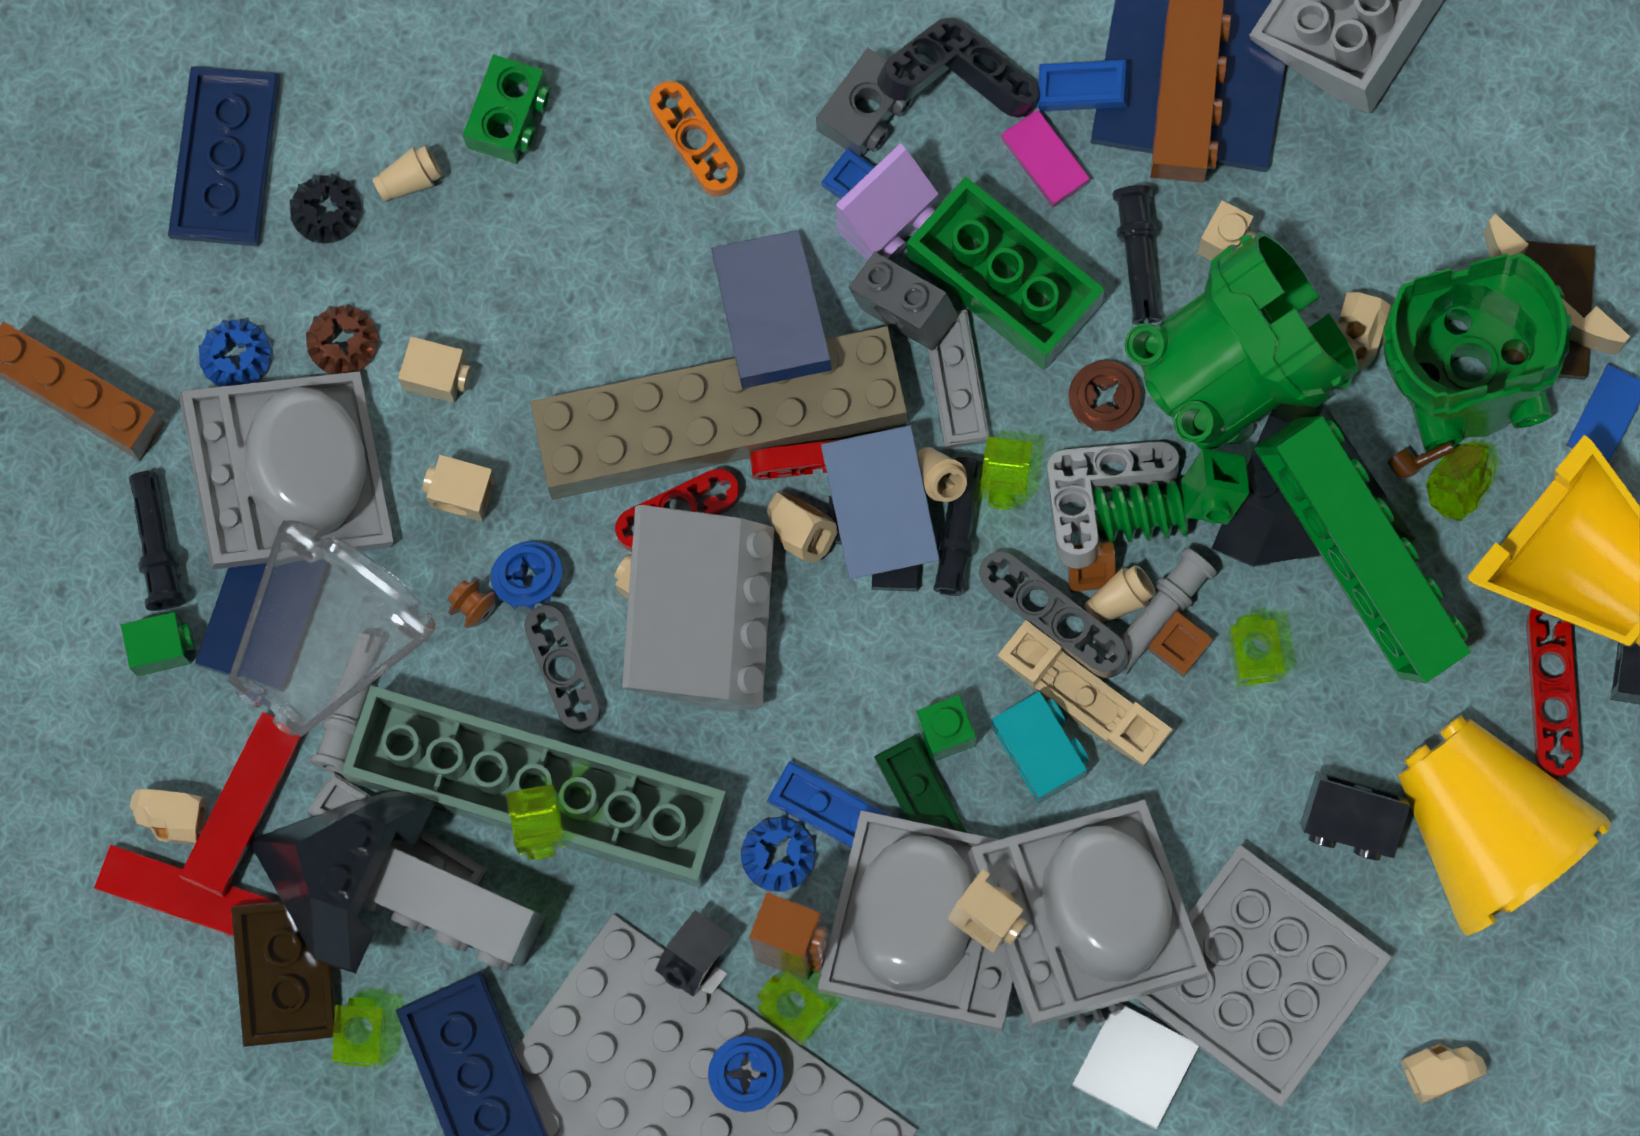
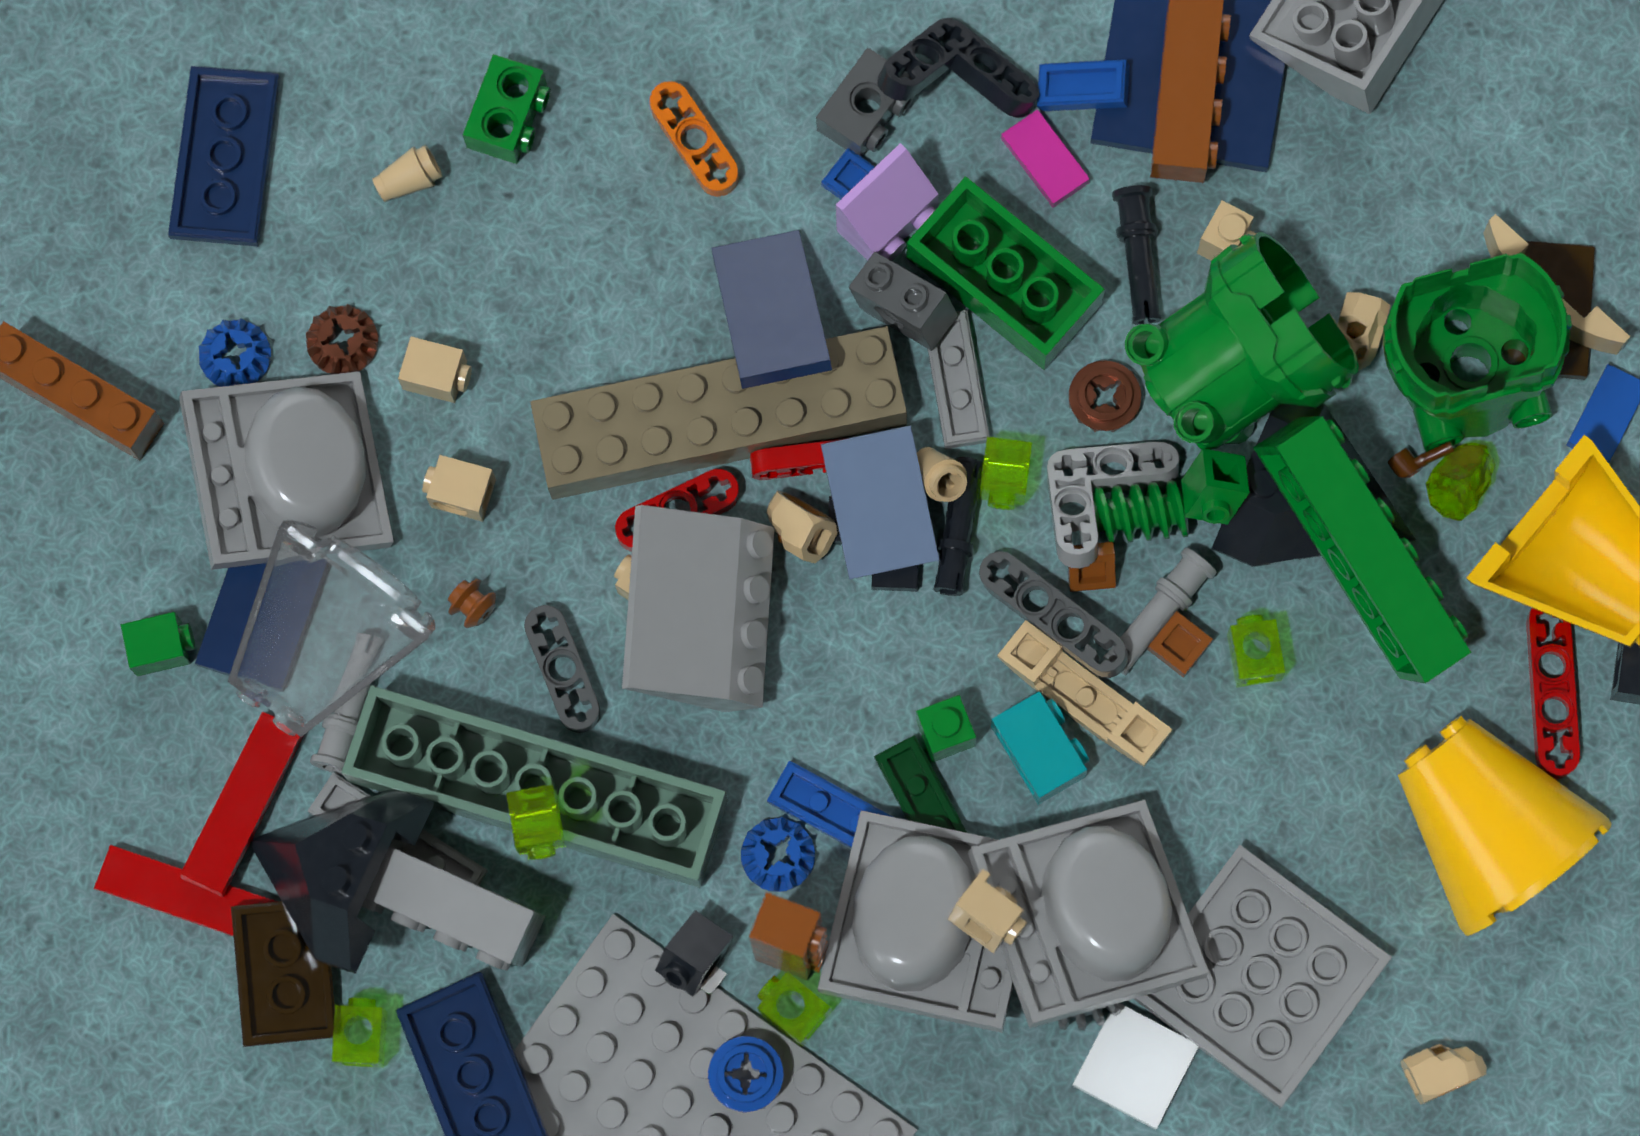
(158, 561): black pin -> none
(170, 815): tan rock -> none
(336, 223): black gear -> none
(510, 569): blue gear -> none
(1121, 595): tan cone -> none
(1354, 816): black brick -> none

